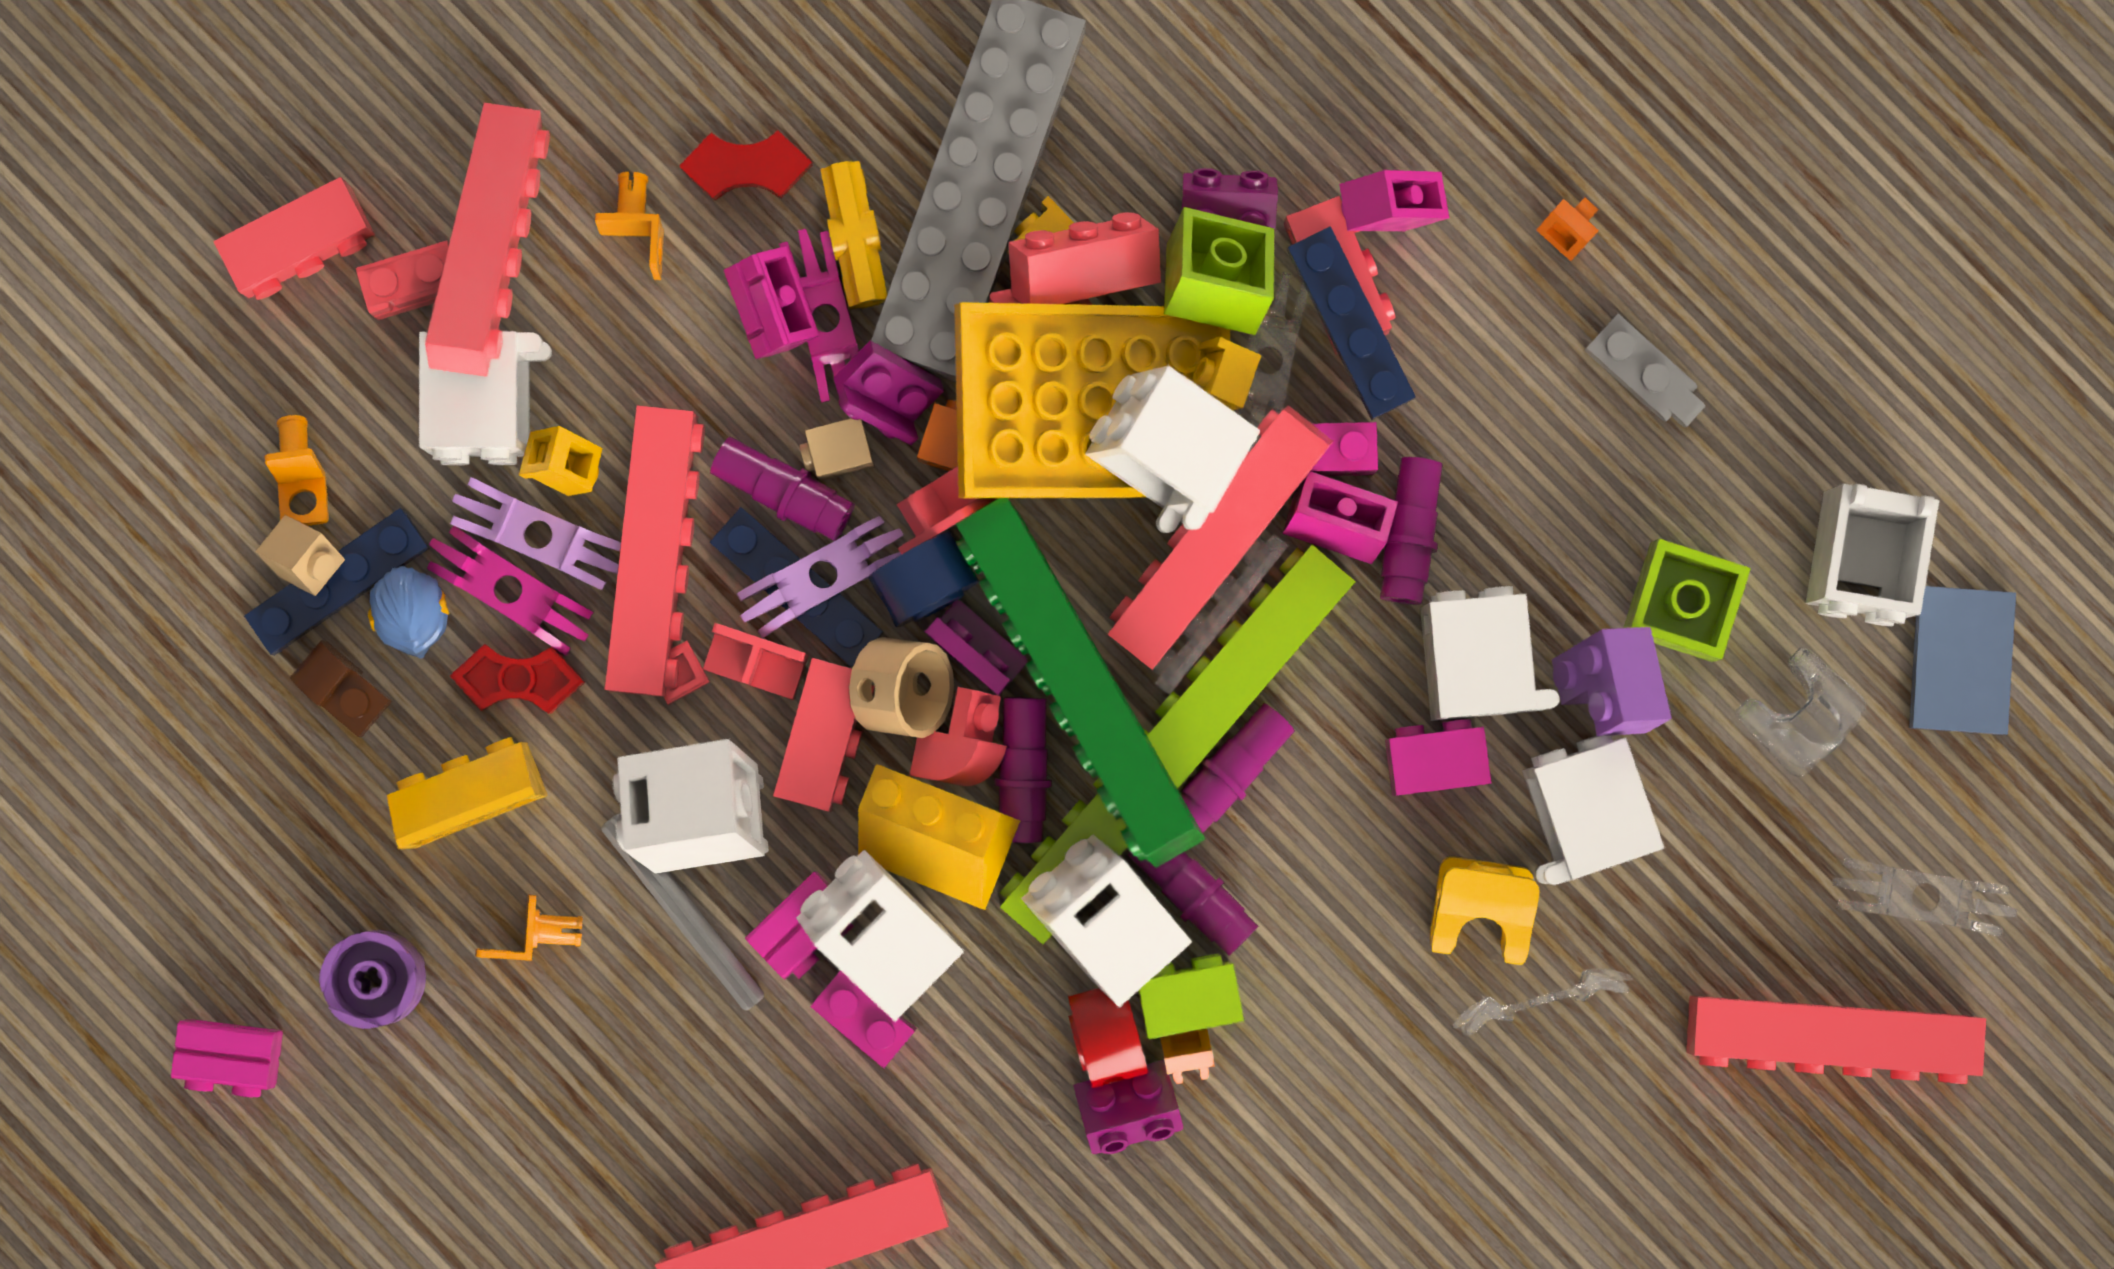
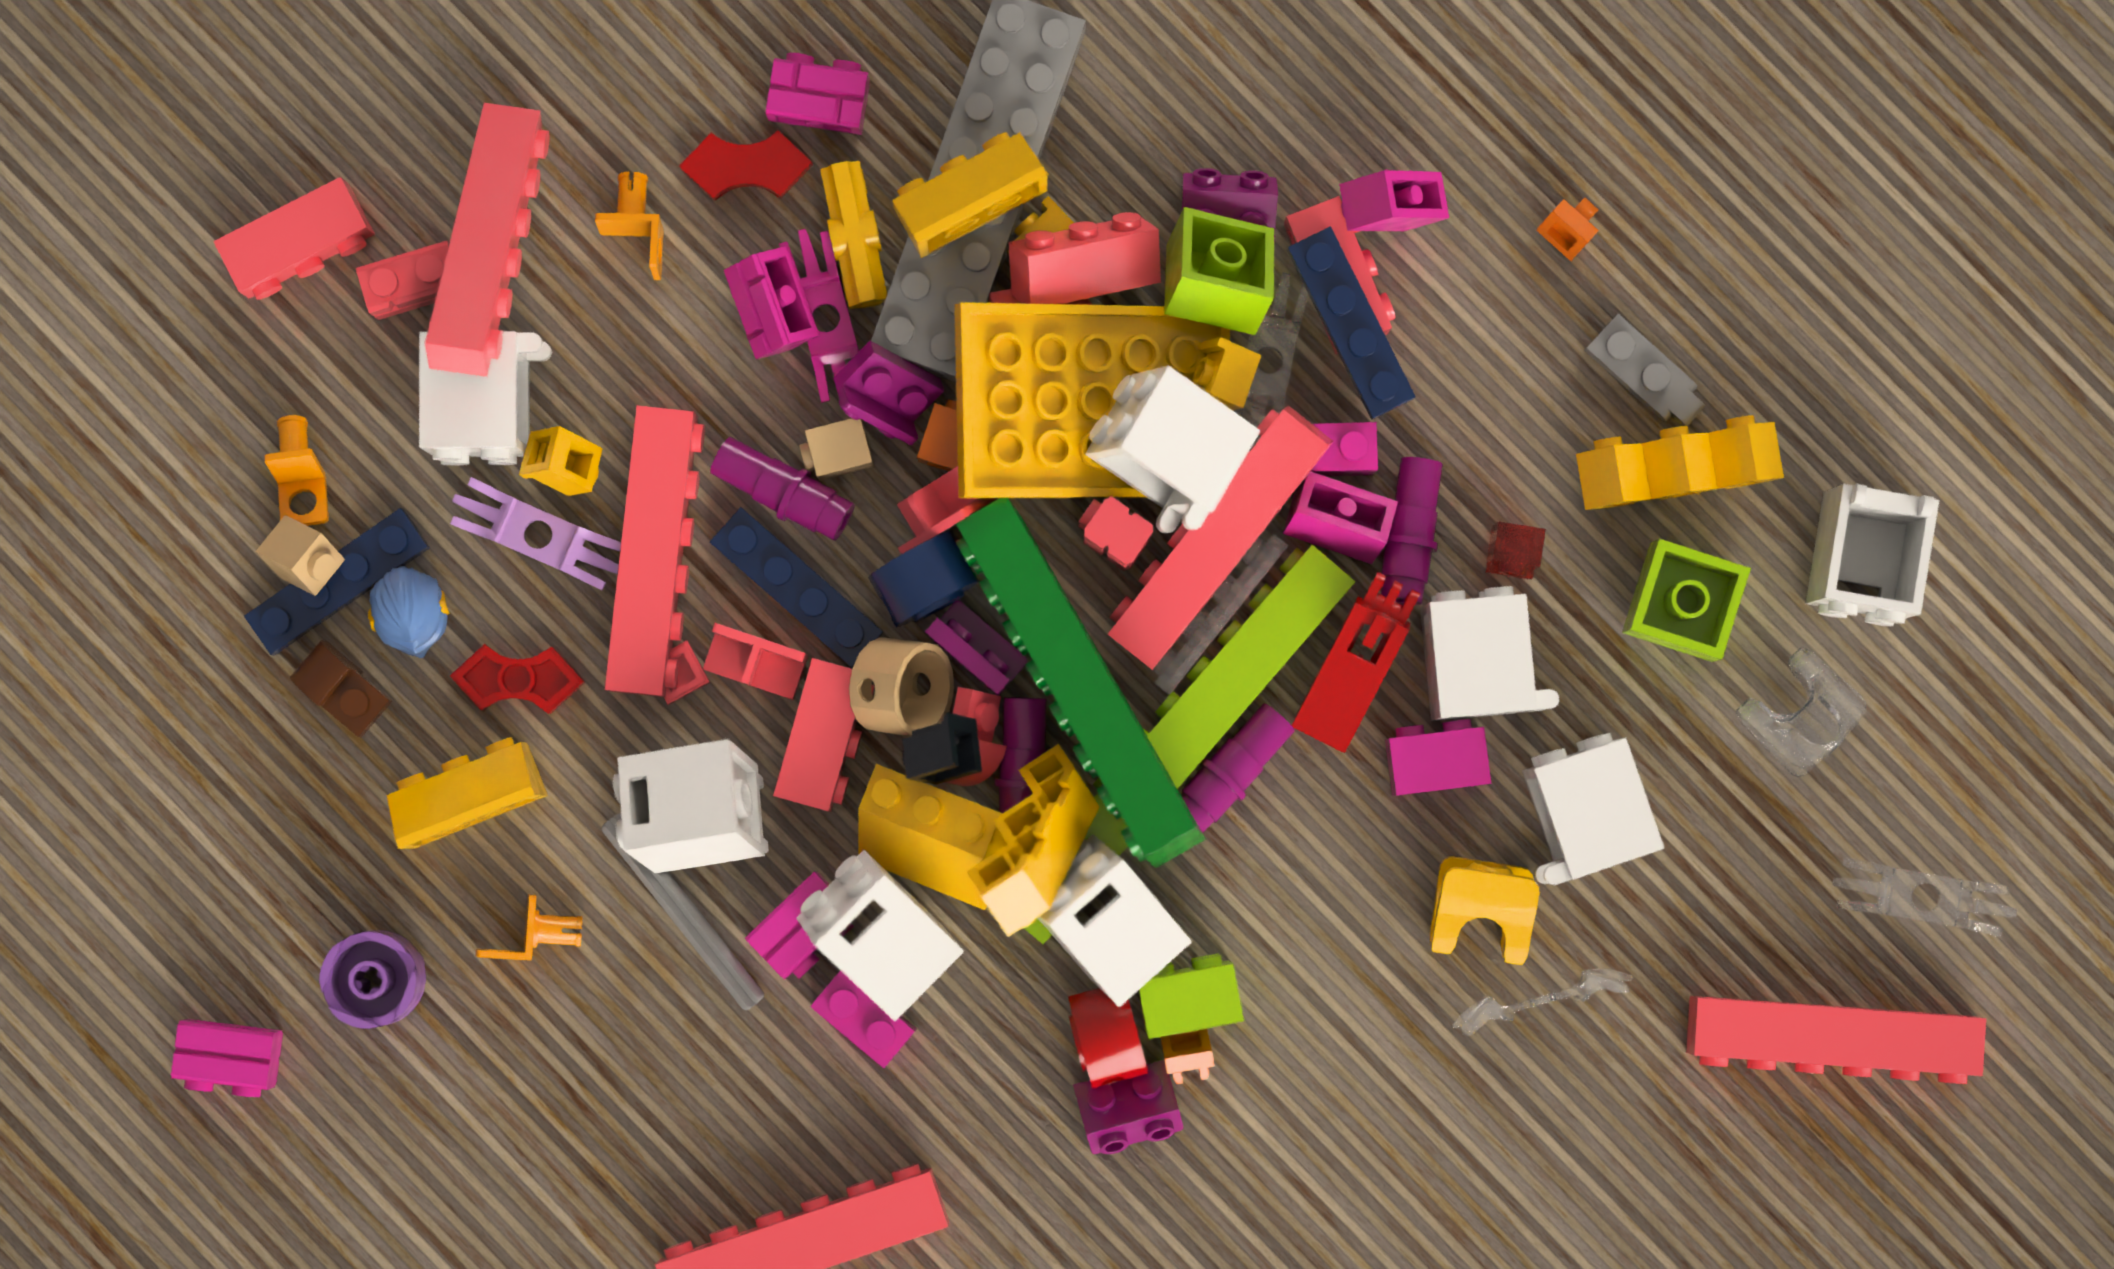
(530, 608): dark pink piece -> none
(795, 583): lavender piece -> none
(818, 94): none -> dark pink brick
(943, 750): none -> black window
(970, 192): none -> yellow slope
(1041, 842): none -> yellow brick
(1115, 532): none -> coral brick
(1202, 900): magenta piece -> none
(1348, 681): none -> red hinge
(1515, 550): none -> clear red brick
(1618, 678): medium lavender brick -> none
(1679, 464): none -> yellow brick
(1963, 661): sand blue tile -> none

